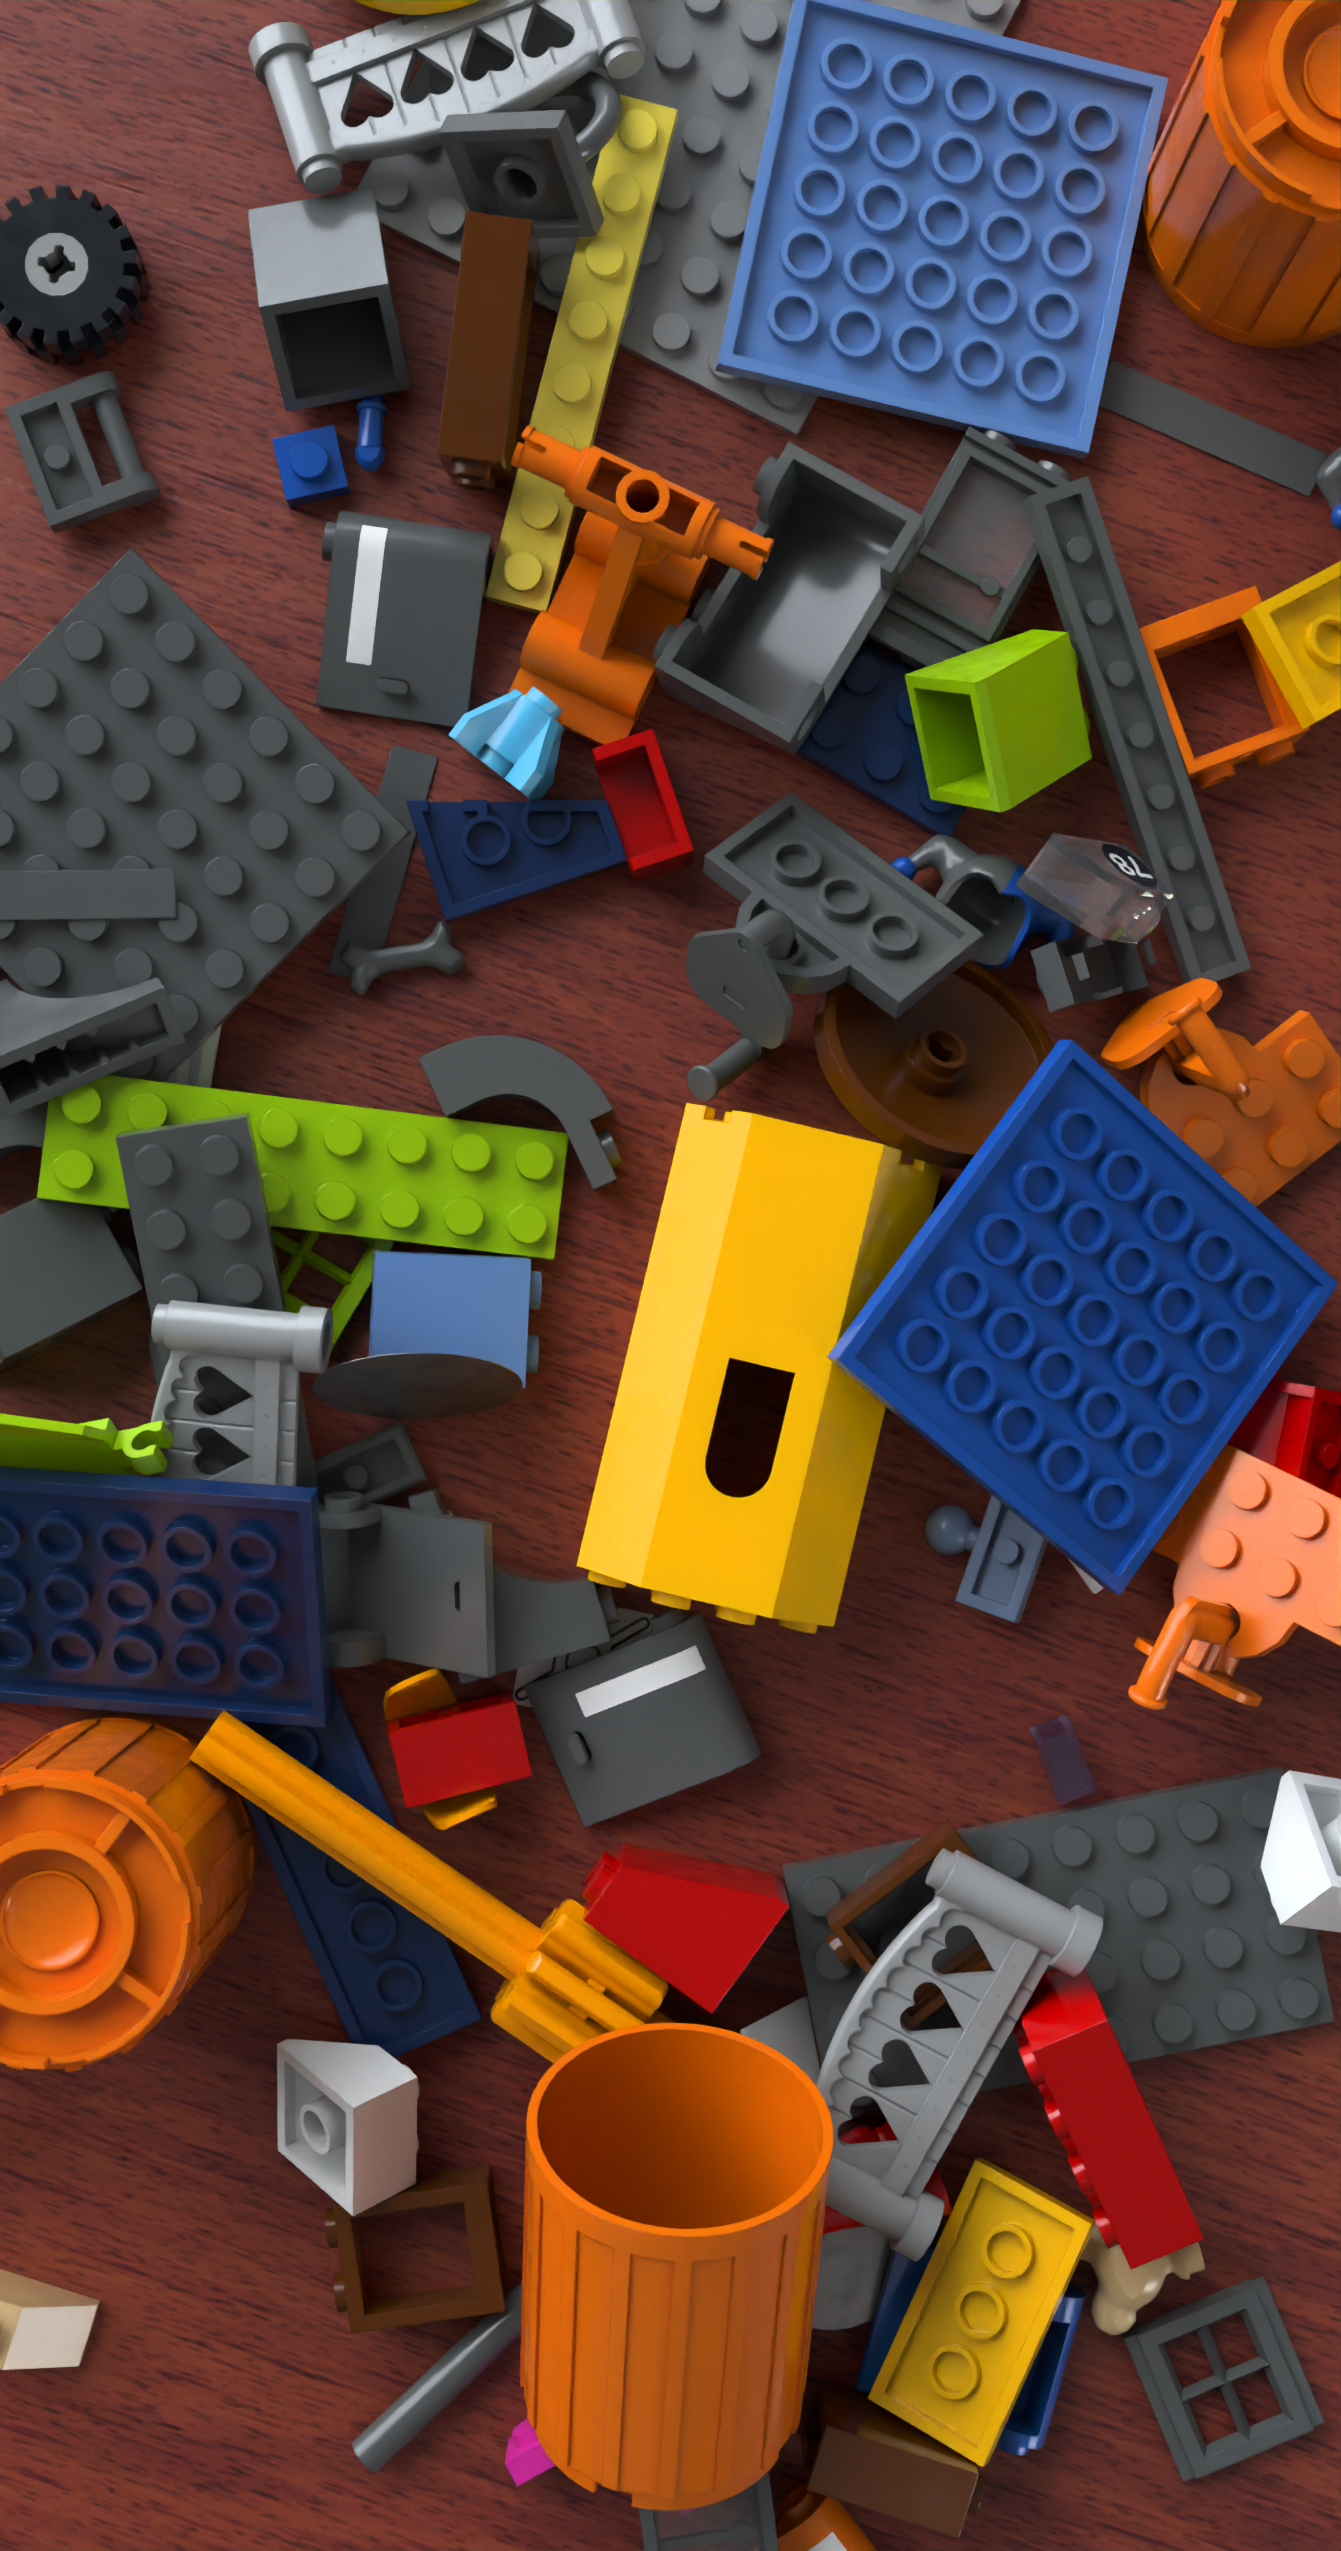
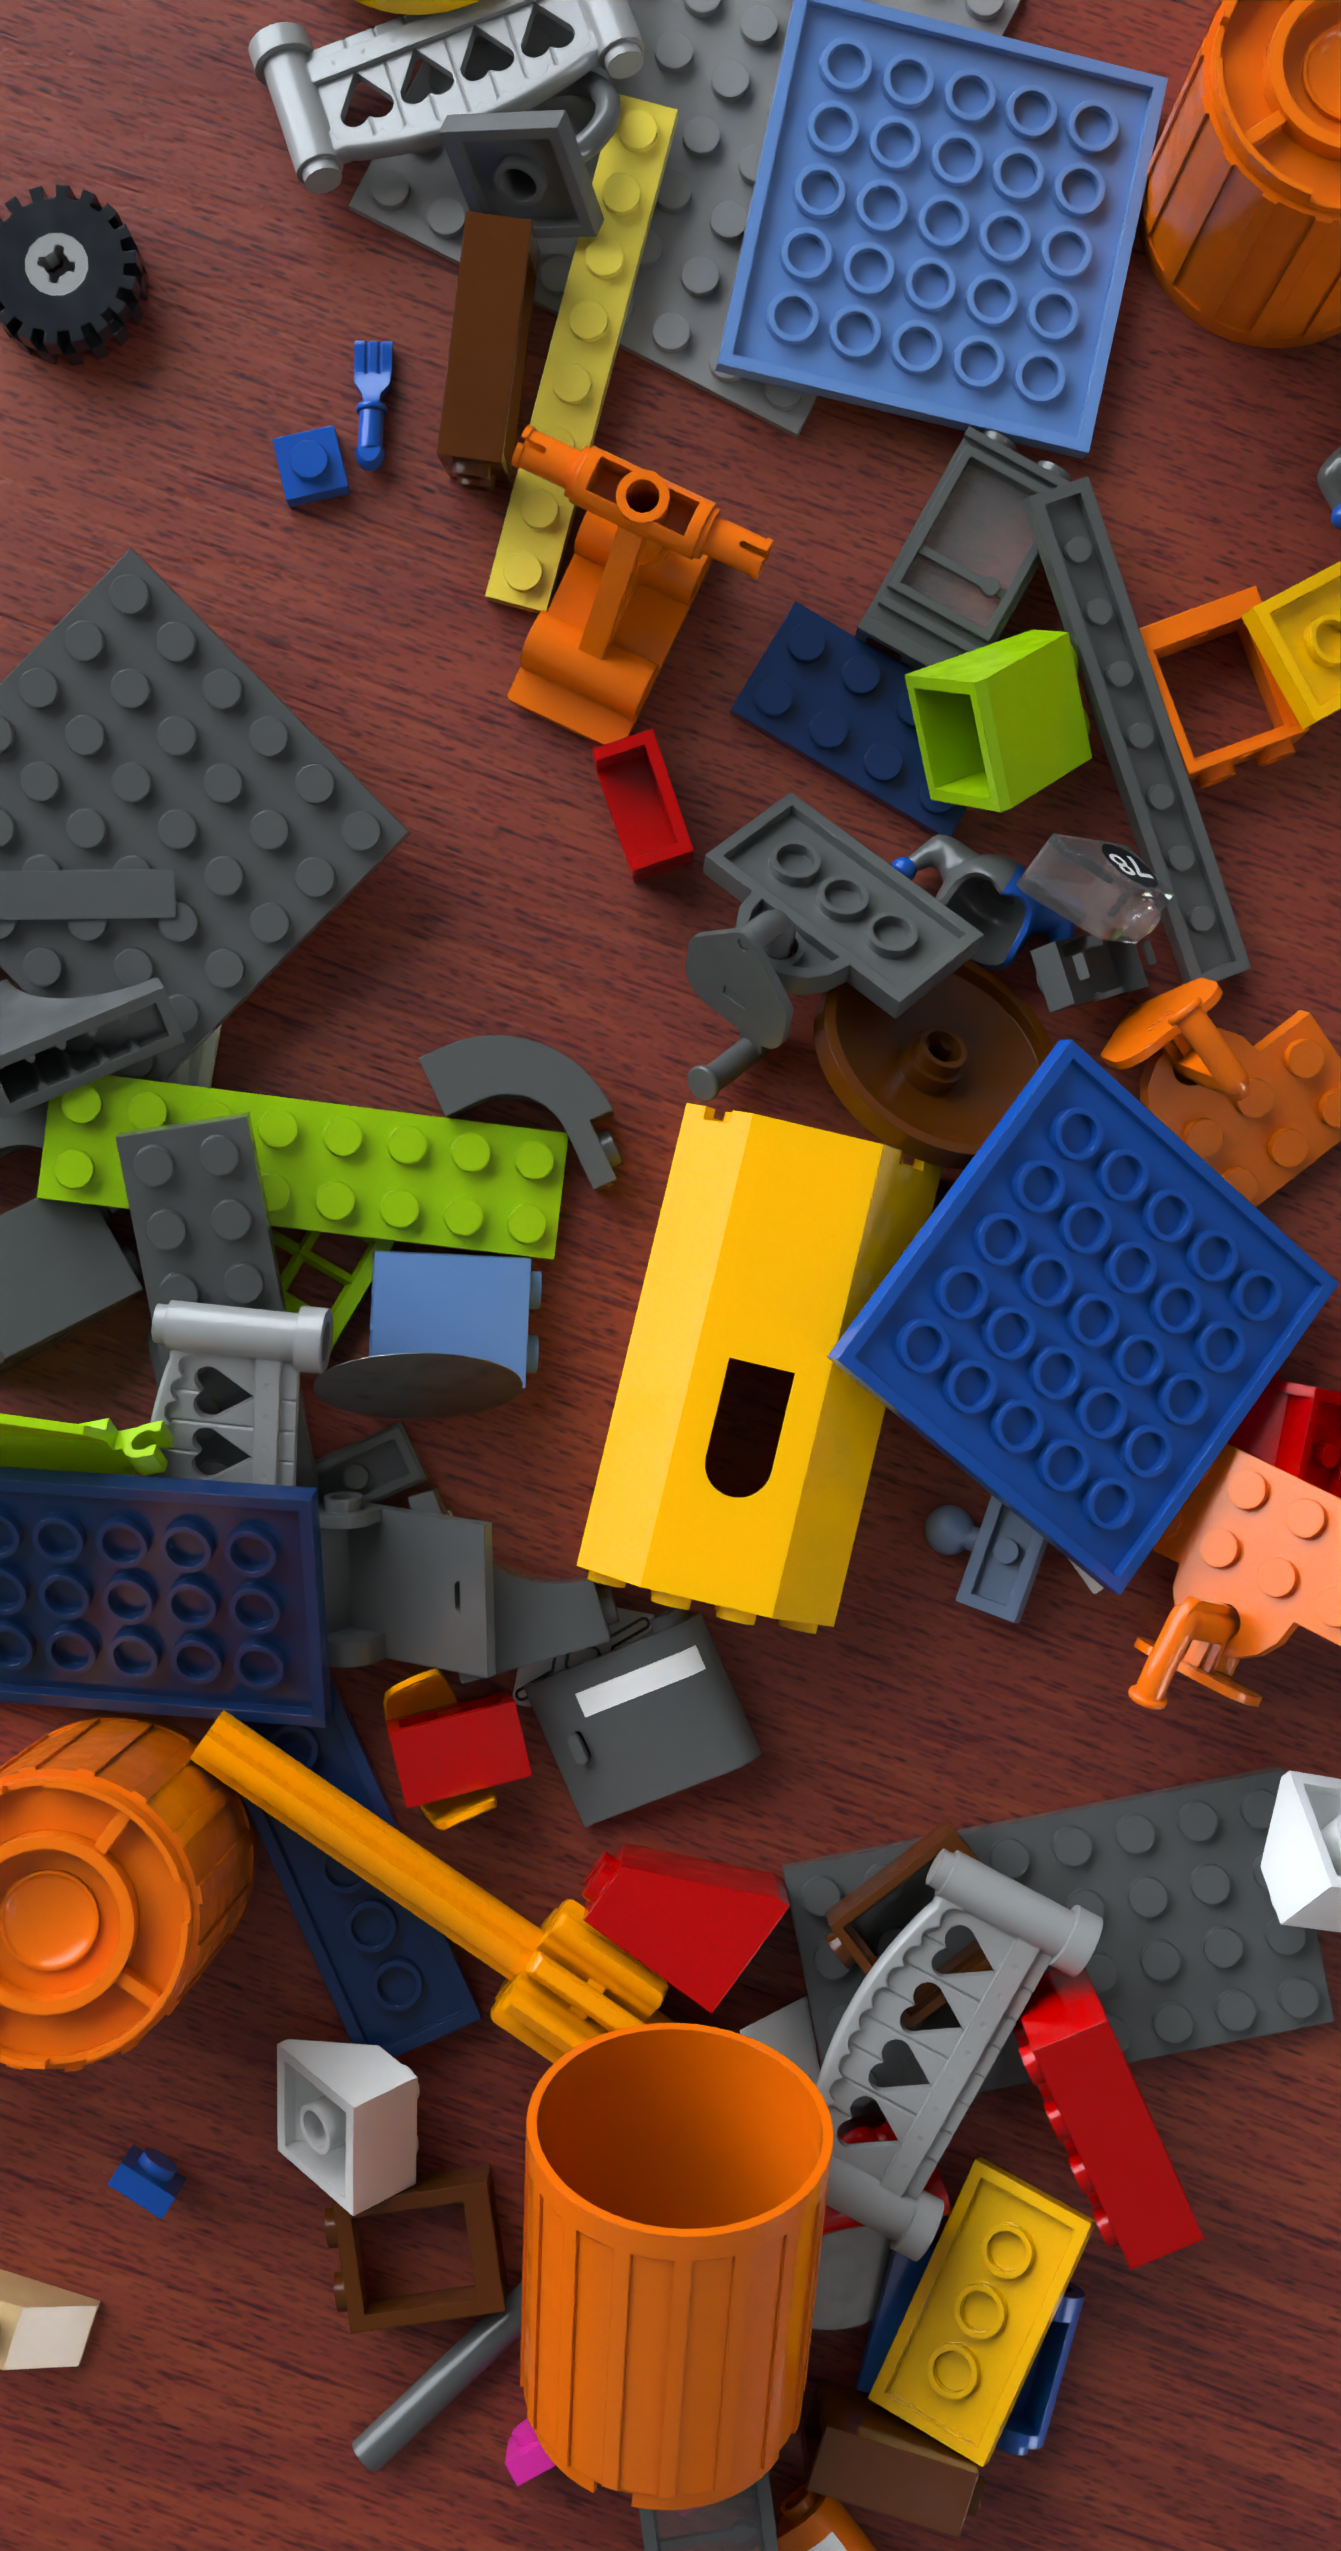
(62, 459): dark grey plate -> none
(148, 2179): none -> blue plate
(328, 299): dark grey slope -> none
(371, 963): dark grey piece -> none
(375, 899): dark grey sticker -> none
(402, 609): dark grey door -> none
(511, 850): dark blue wing -> none
(515, 739): medium azure brick -> none
(780, 645): dark grey windscreen -> none
(1062, 1760): clear purple piece -> none
(1125, 2290): tan animal -> none
(1211, 428): dark grey sticker -> none
(1275, 2355): dark grey piece -> none

